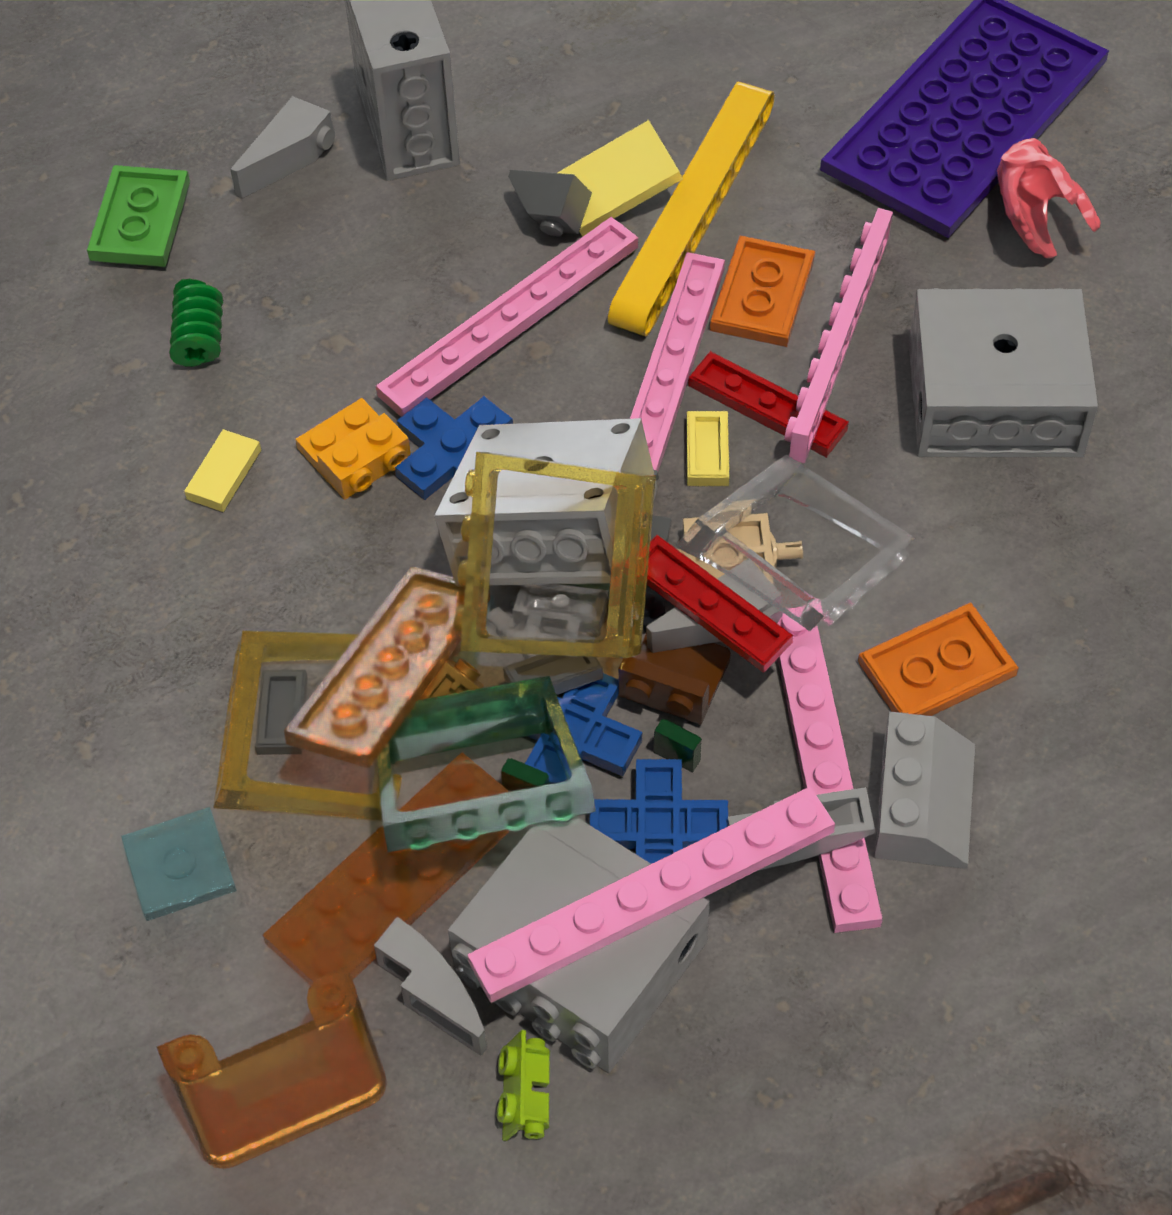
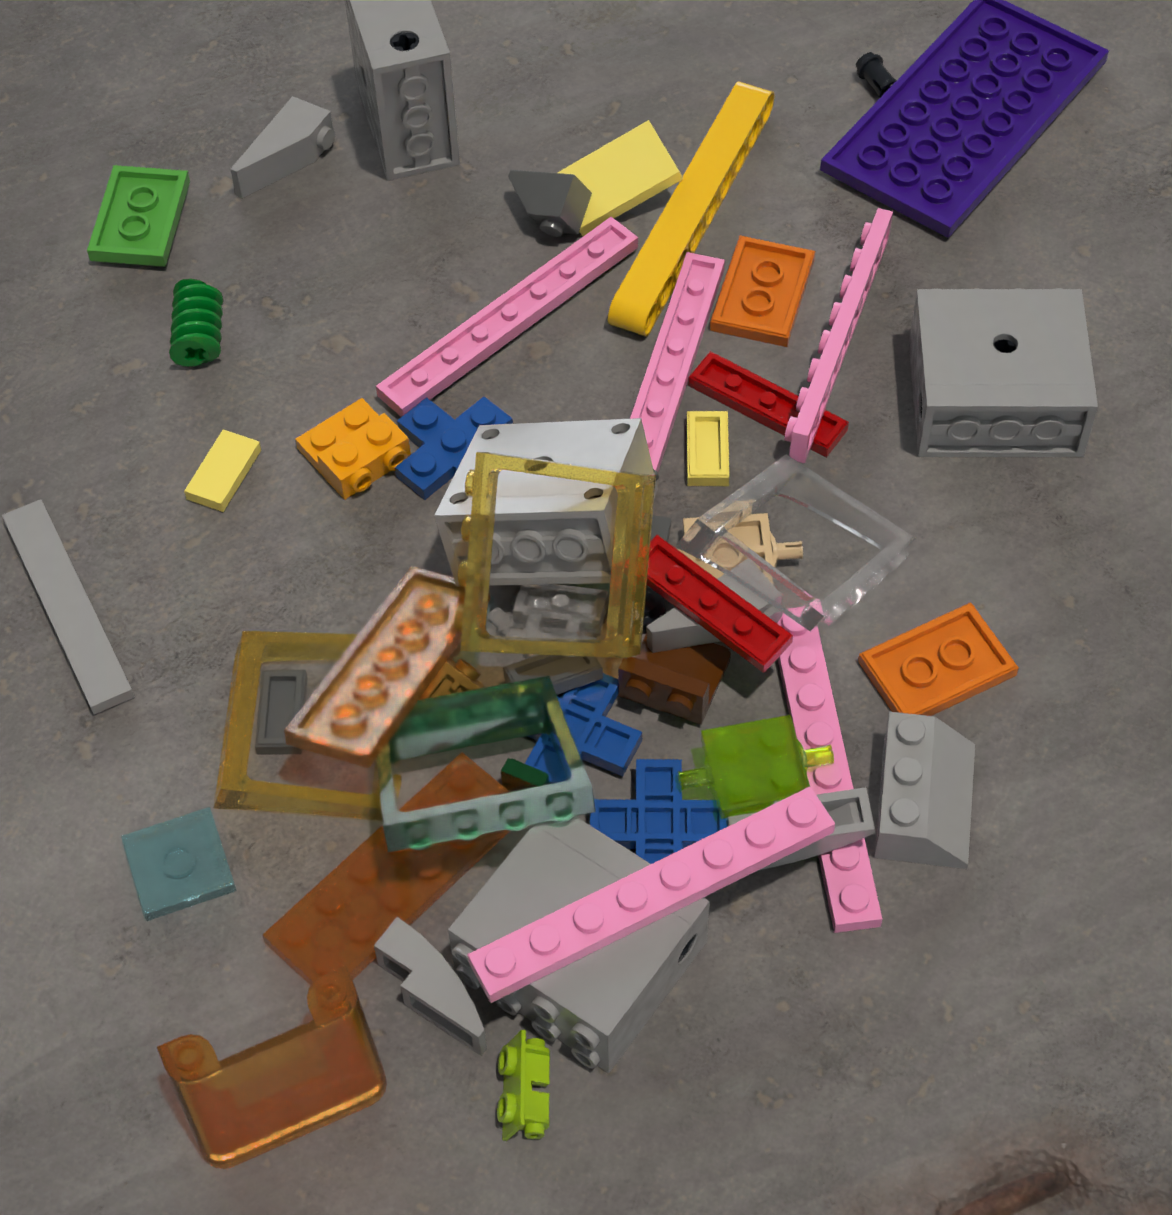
(68, 607): none -> light grey tile
(677, 743): dark green tile -> none
(754, 765): none -> clear neon green plate
(871, 68): none -> black pin
(1027, 182): coral hair -> none

